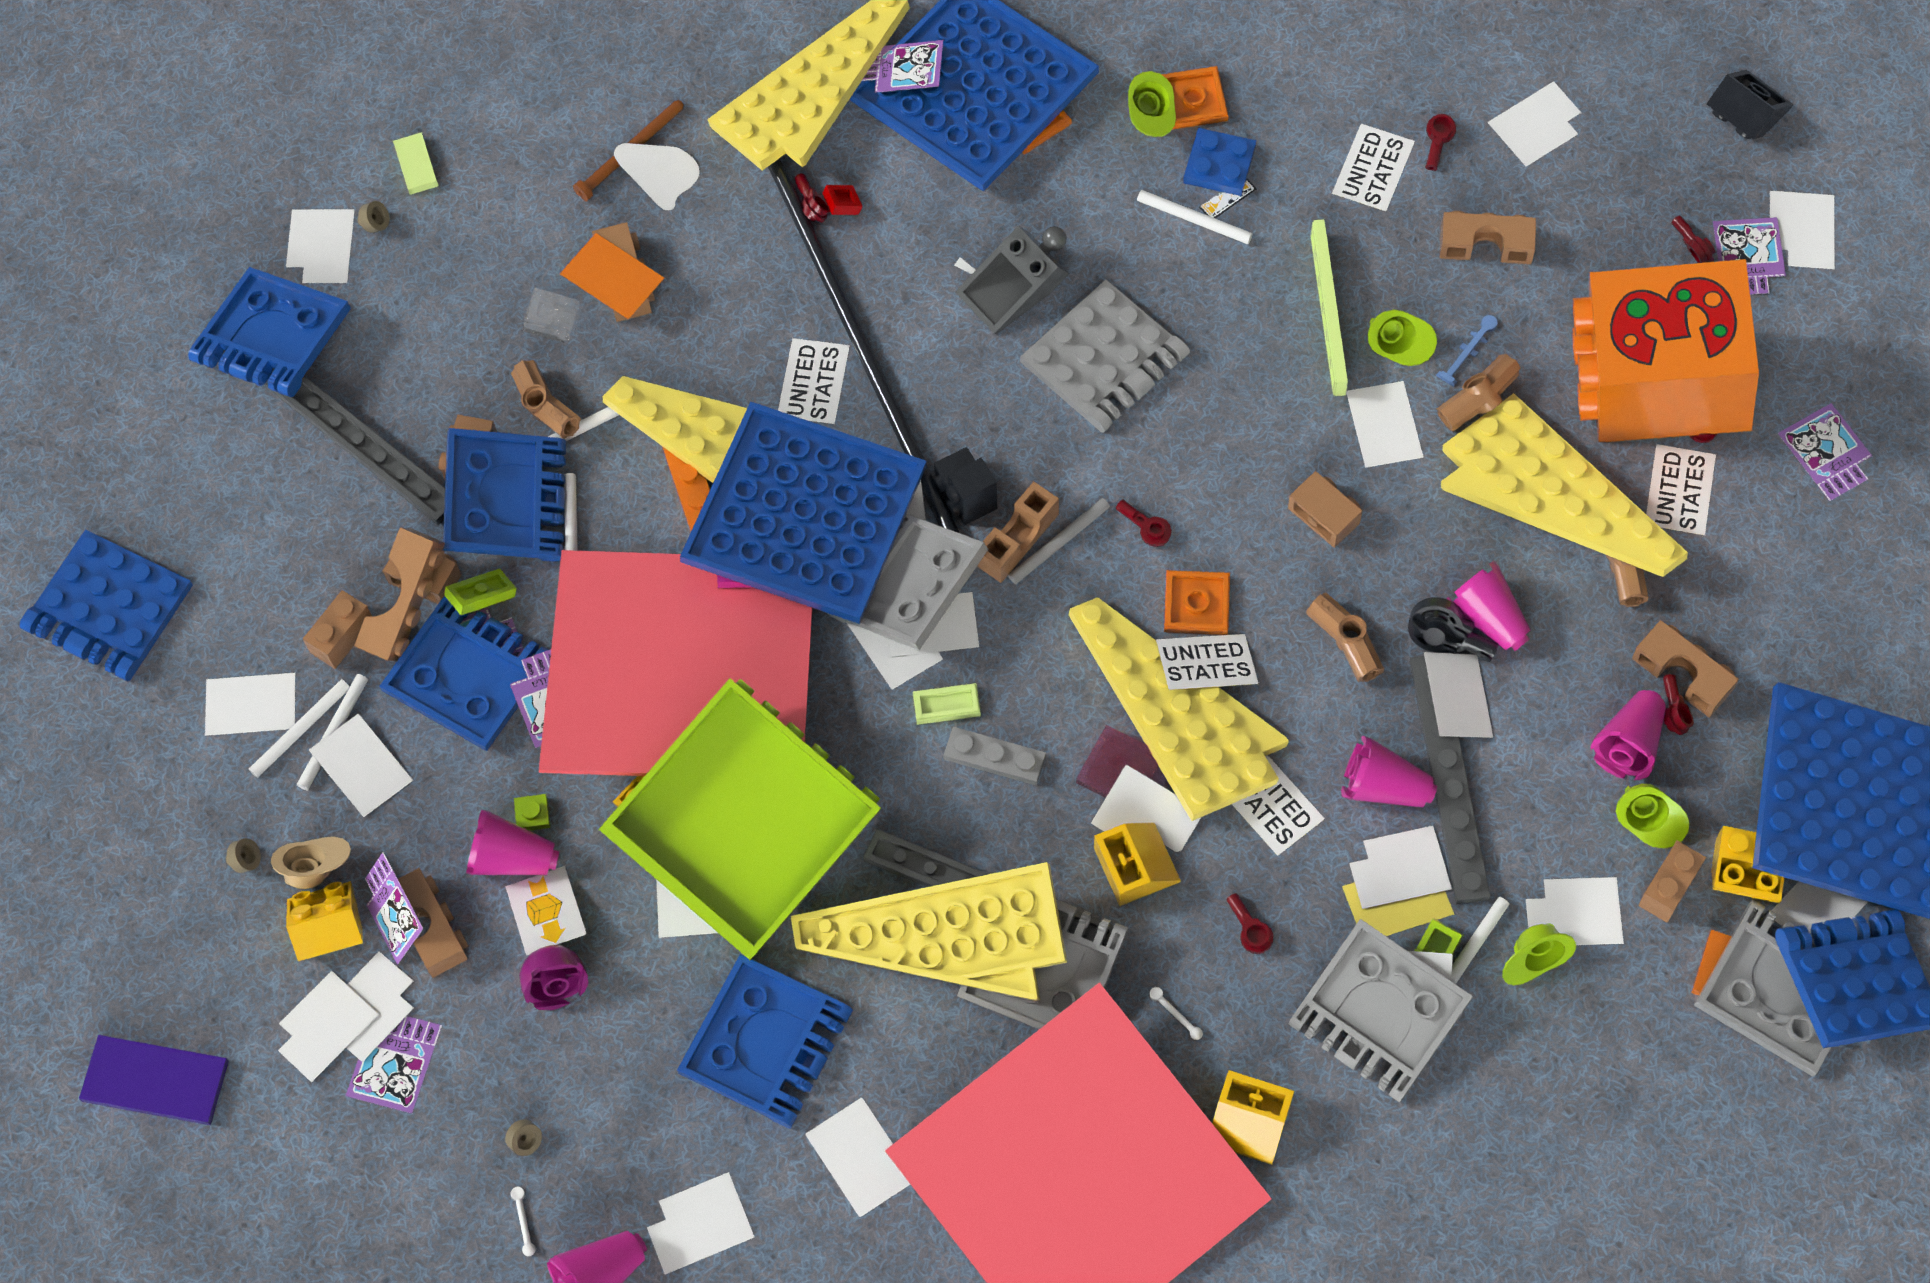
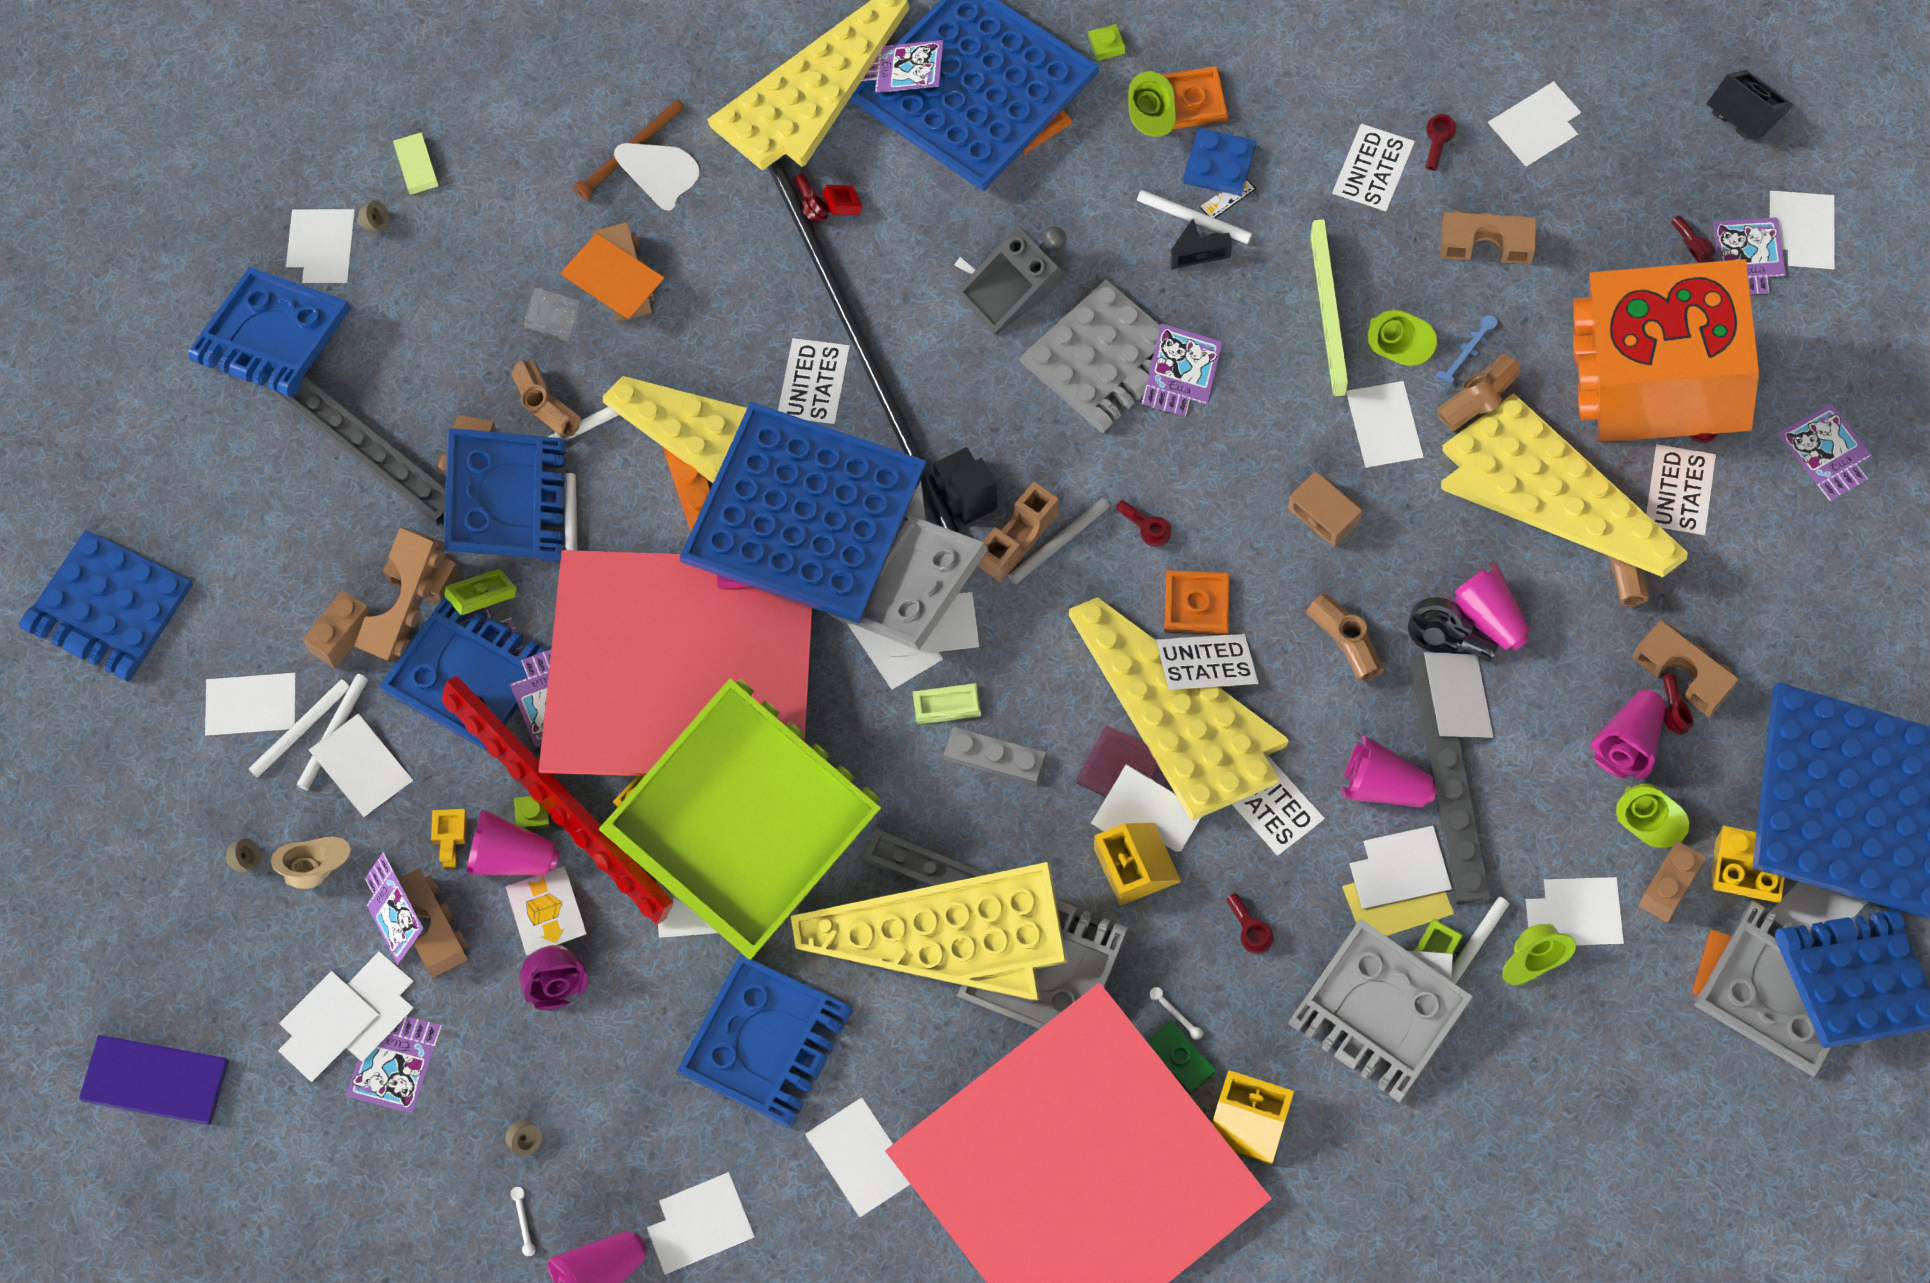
(323, 920): yellow slope -> none
(448, 831): none -> yellow plate
(556, 800): none -> red plate
(1106, 42): none -> lime plate
(1181, 370): none -> sticker
(1181, 1057): none -> green plate
(1194, 250): none -> black slope

